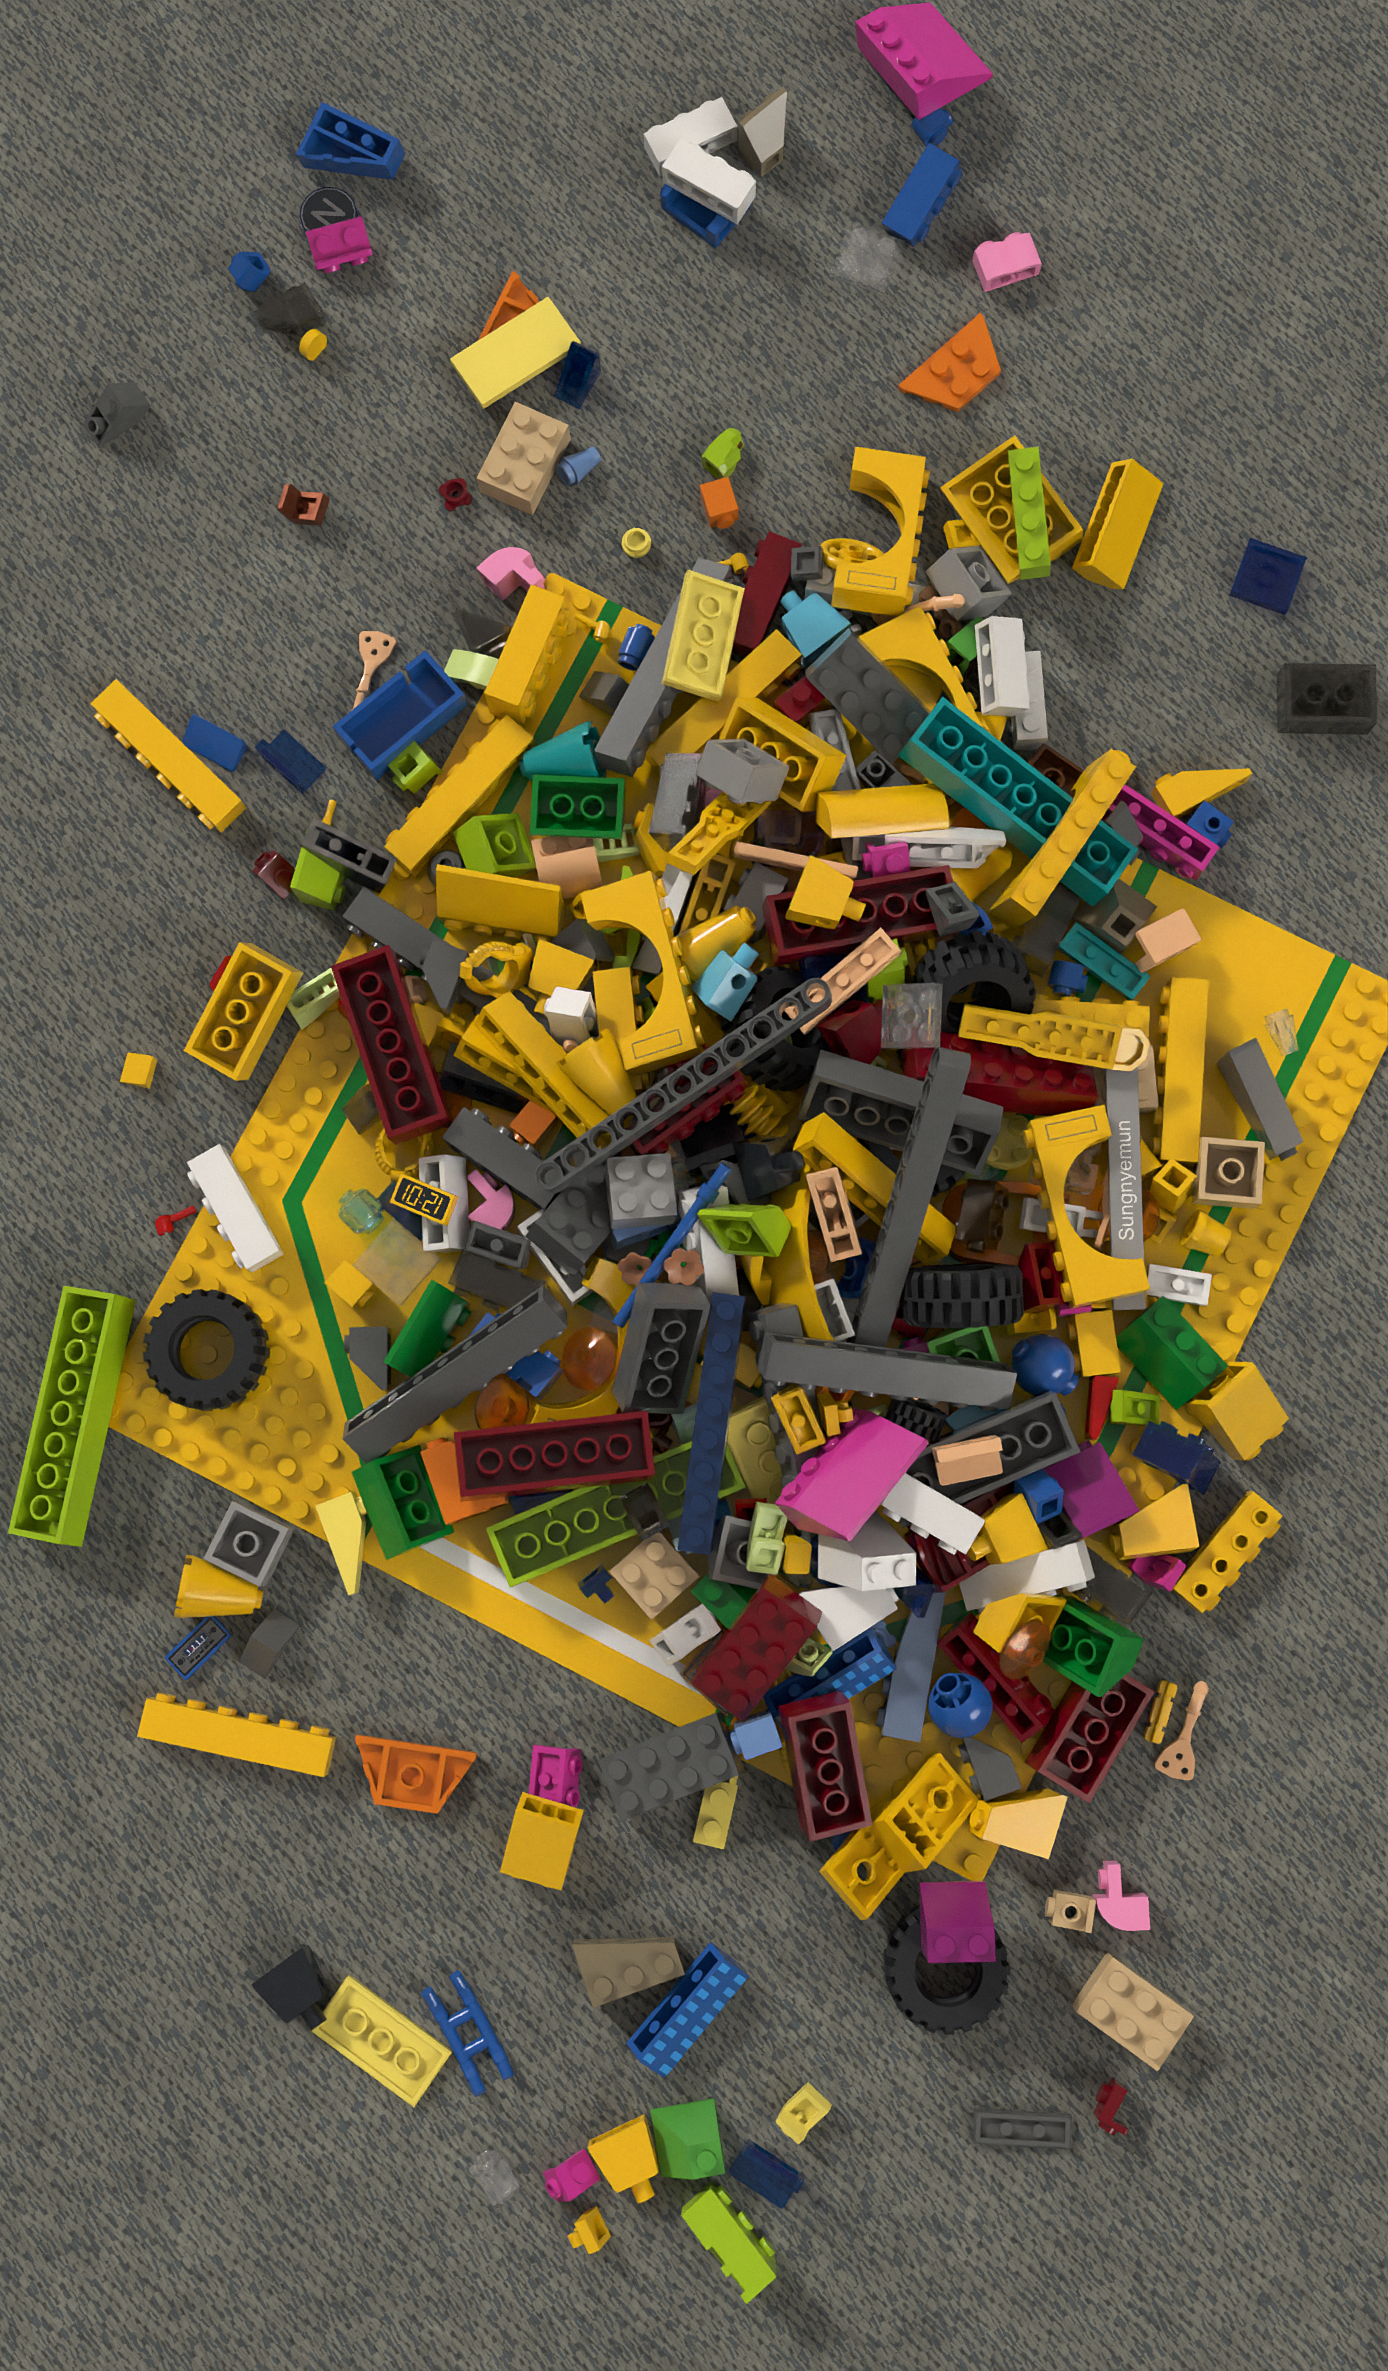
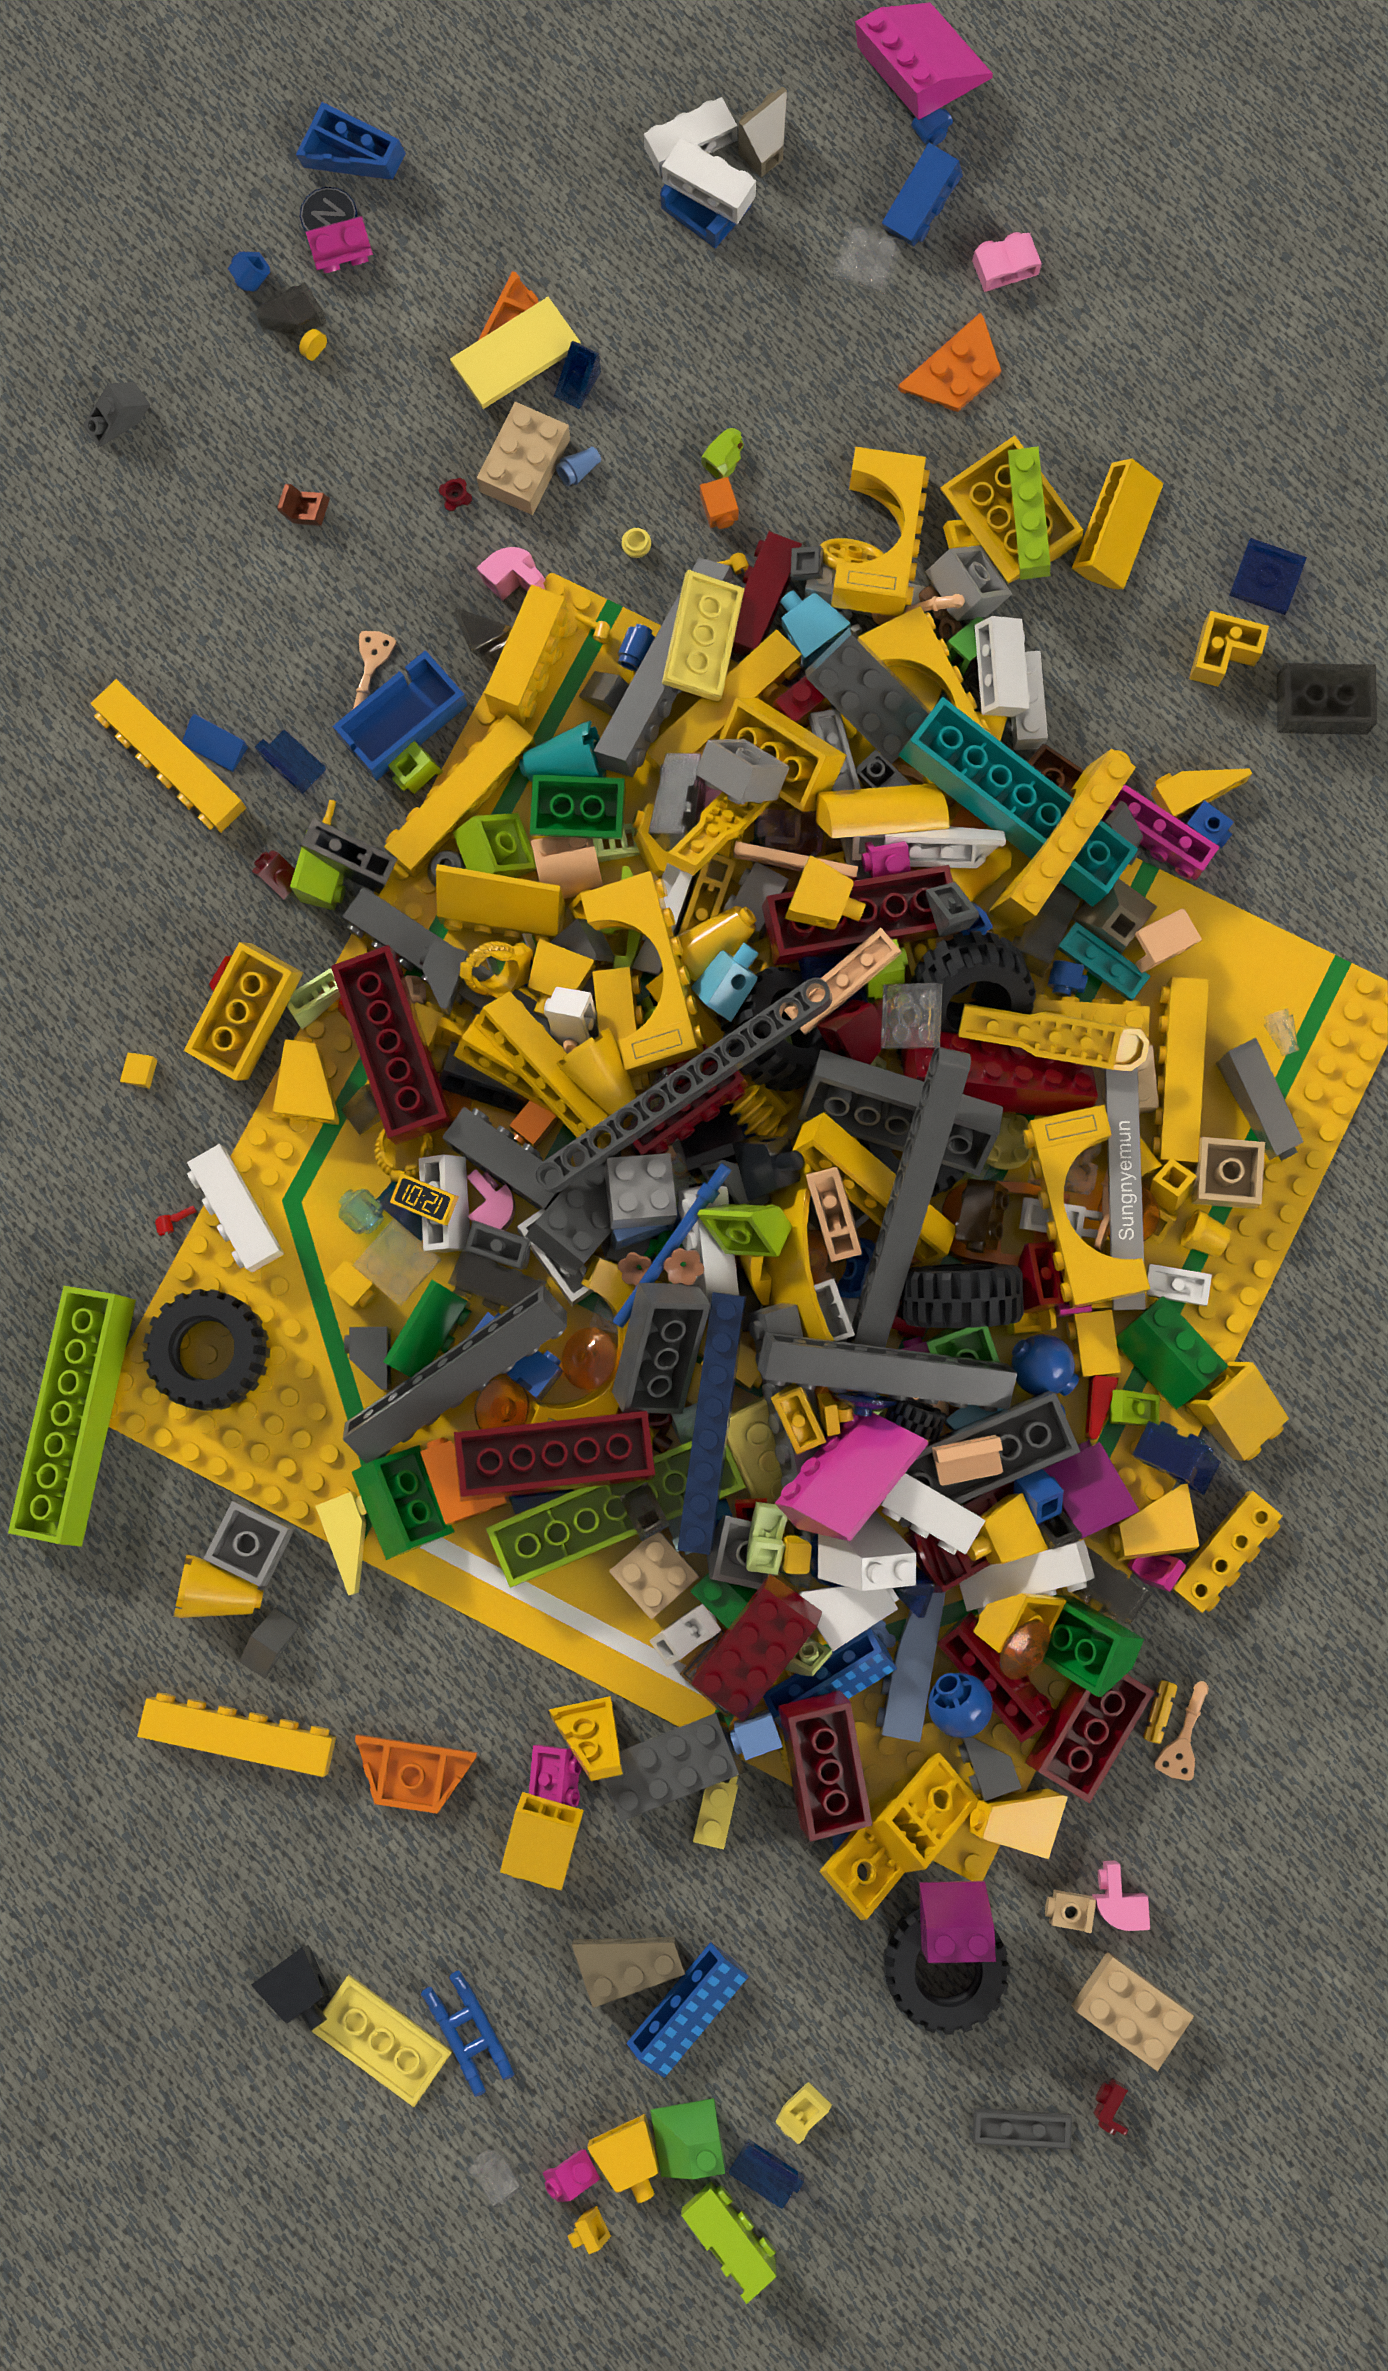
(198, 1646): tile -> none
(303, 1084): none -> yellow slope
(470, 668): yellowish green slope -> none
(591, 1735): none -> yellow wing
(596, 1583): clear blue tile -> none
(862, 1404): none -> clear blue dish
(1224, 640): none -> yellow brick

